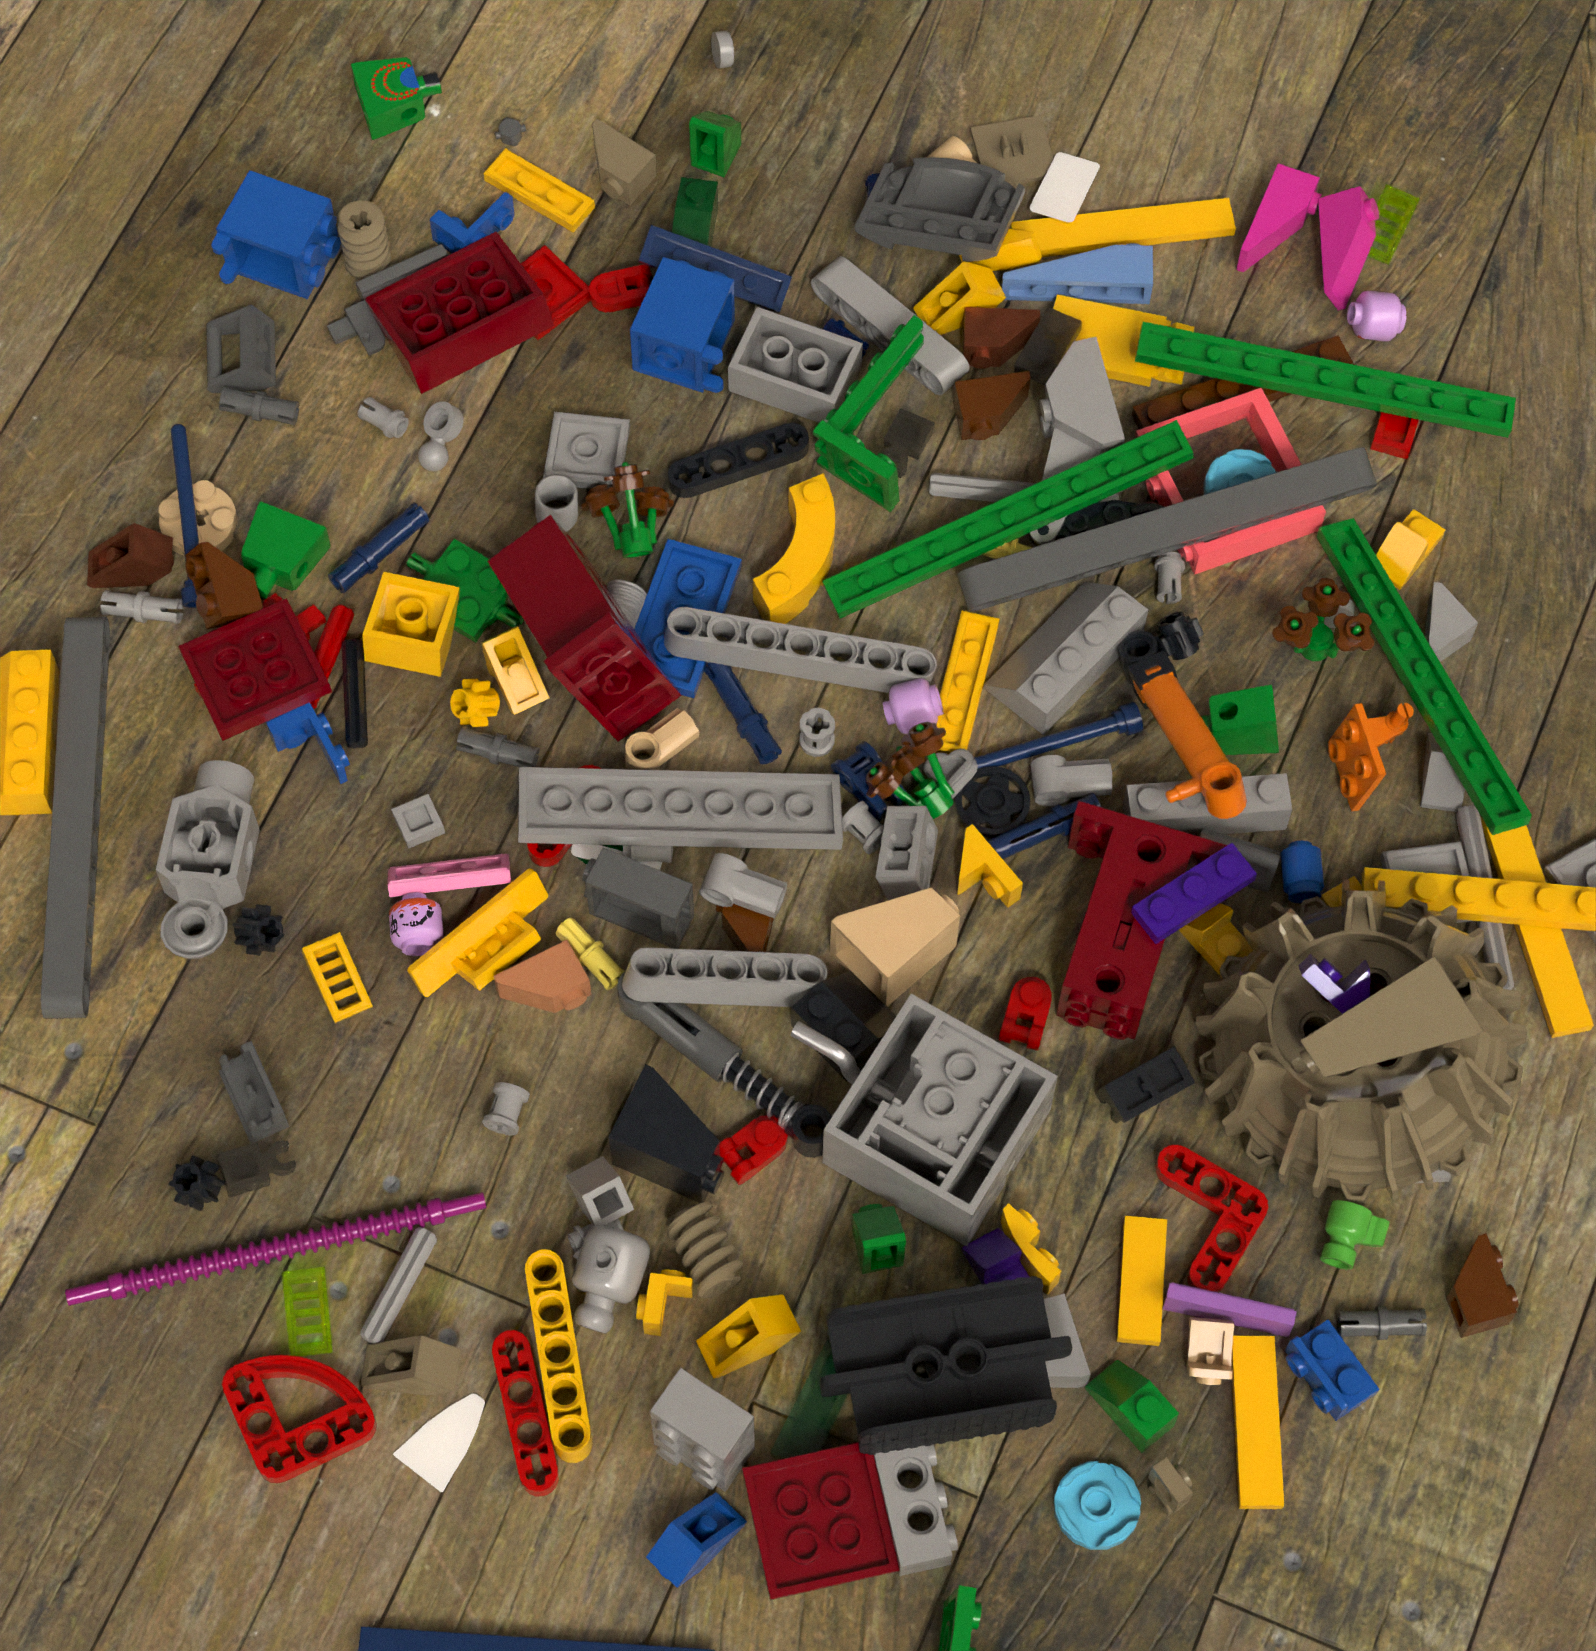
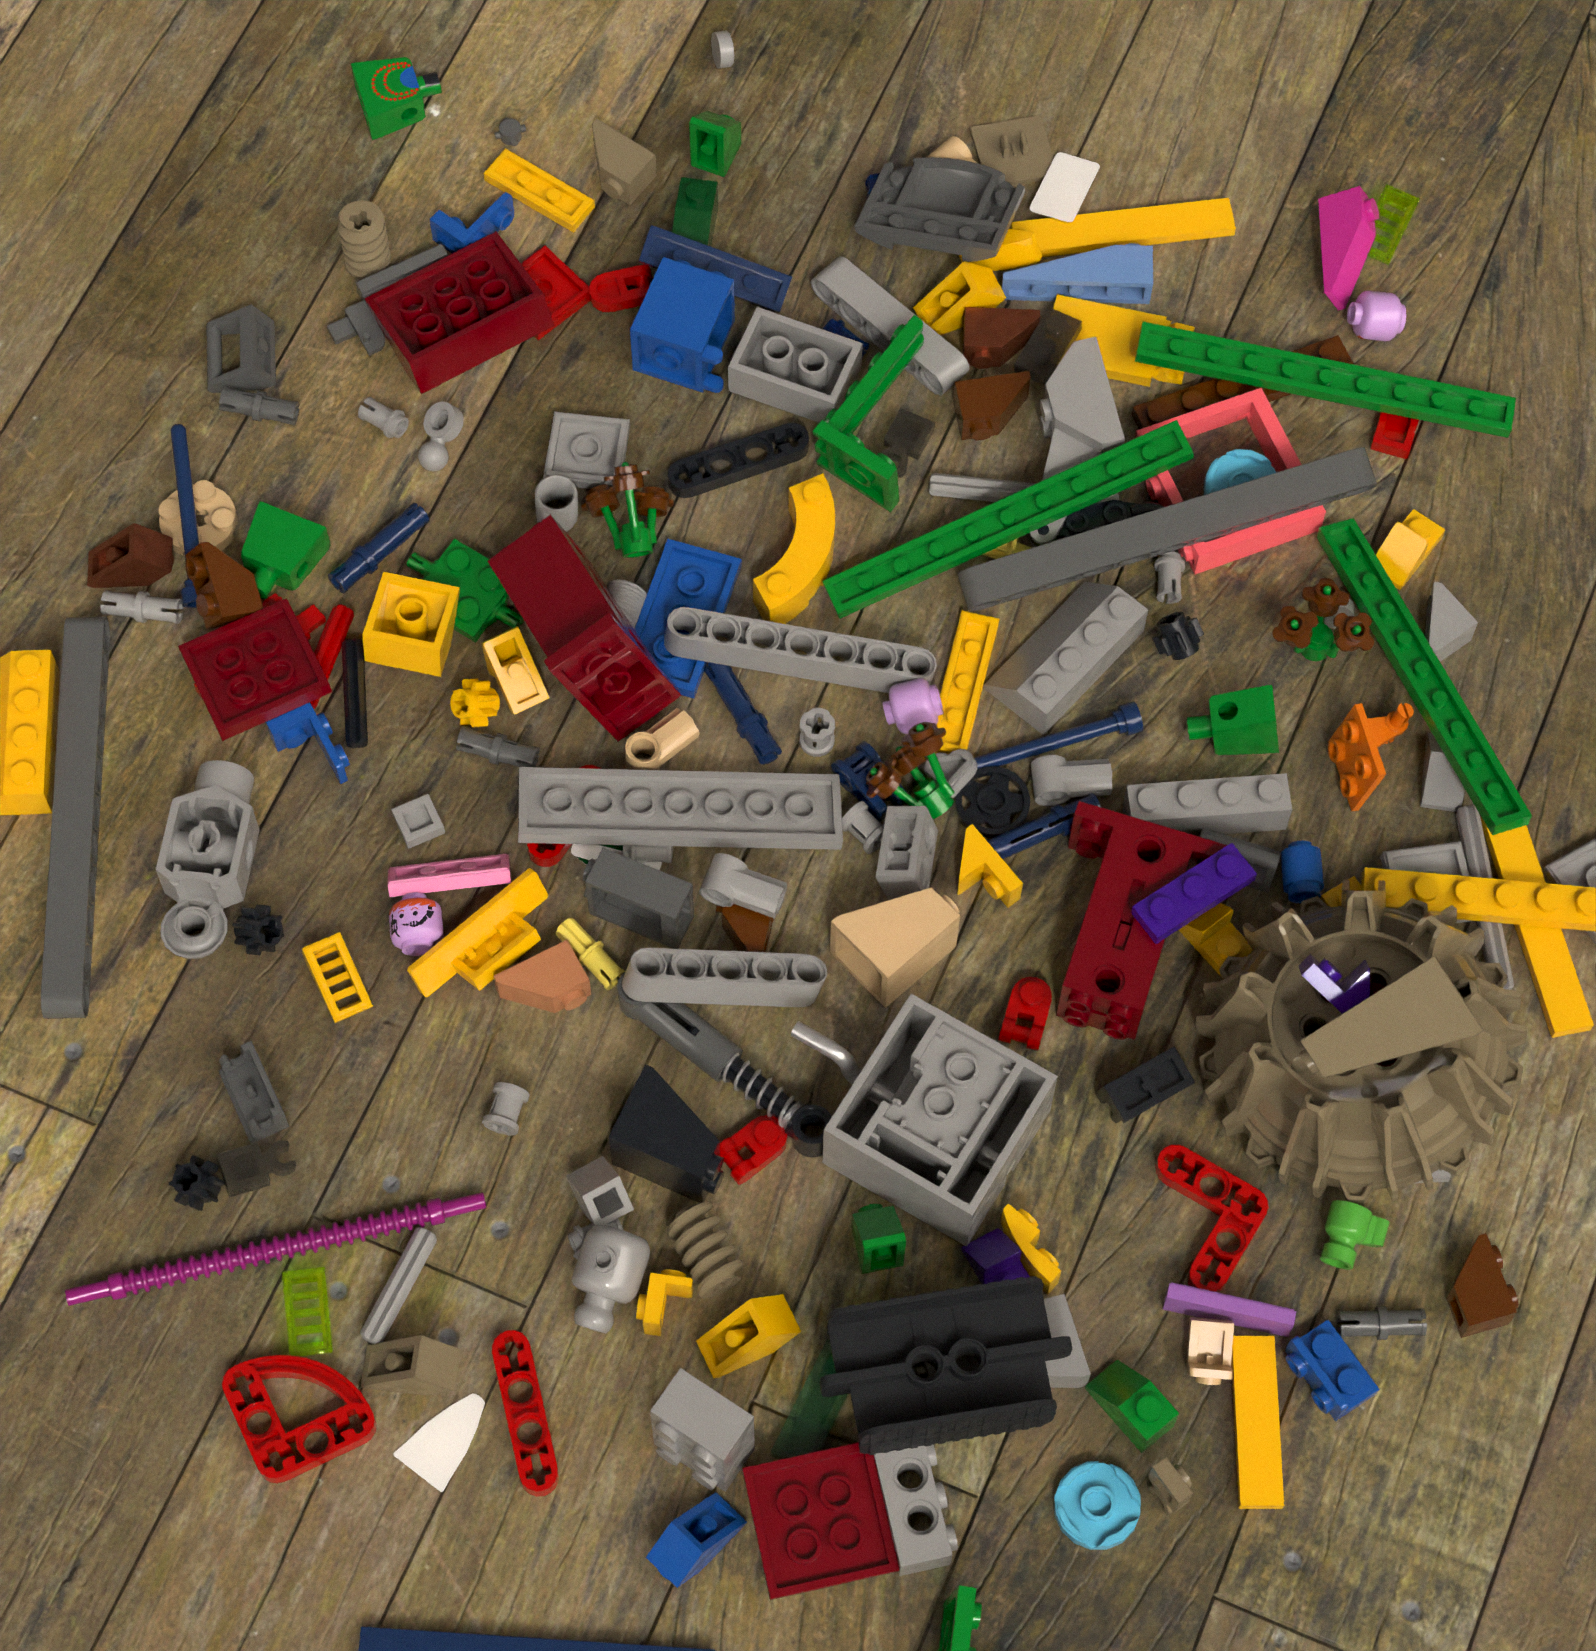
(277, 235): blue container -> none
(558, 1375): yellow beam -> none
(846, 1014): black slope -> none
(1142, 1280): yellow tile -> none
(1159, 690): orange piece -> none
(1281, 213): dark pink slope -> none

